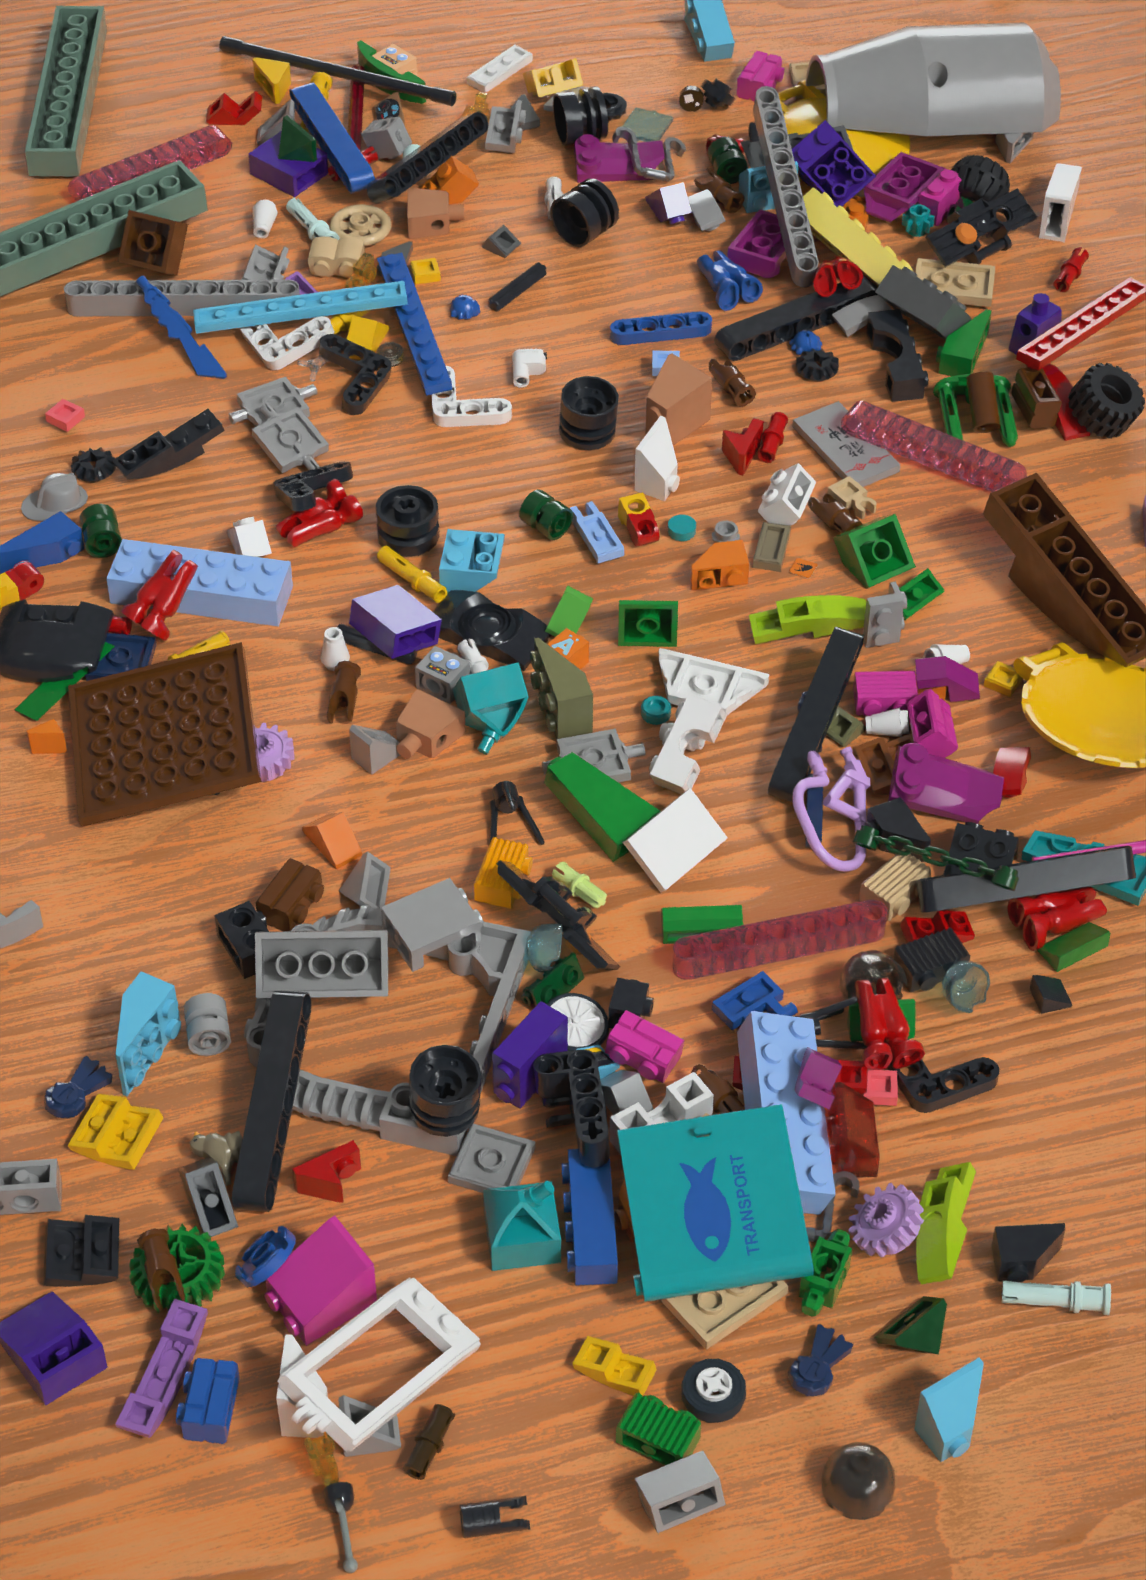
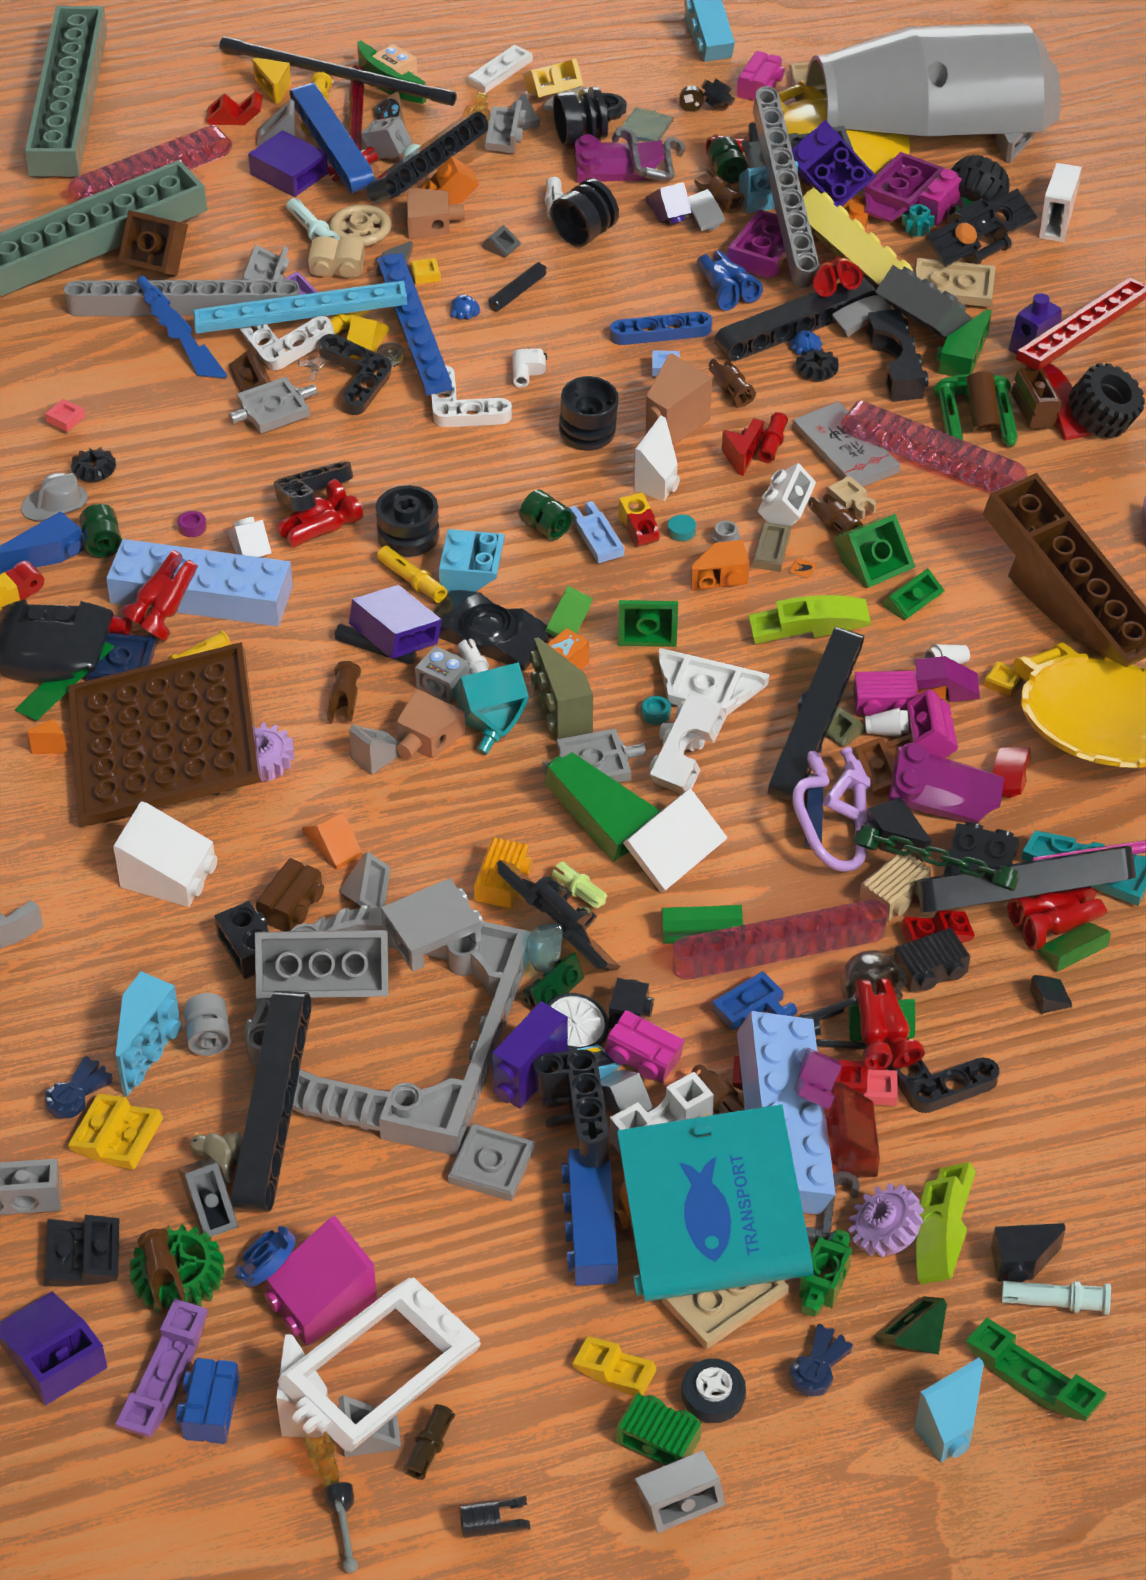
(163, 857): none -> white slope
(164, 453): black slope -> none
(192, 524): none -> magenta tile
(249, 371): none -> reddish brown slope
(263, 217): white cone -> none
(289, 439): light grey plate -> none
(296, 142): dark green slope -> none
(323, 1174): red slope -> none
(334, 648): white cone -> none
(363, 272): clear yellow plate -> none
(444, 1090): black wheel -> none
(508, 800): black plant -> none
(522, 1226): teal piece -> none
(858, 1480): clear smoke cylinder -> none
(884, 617): light grey bracket -> none
(965, 985): clear light blue hair -> none
(1032, 1376): none -> green slope
(1071, 269): red pin -> none

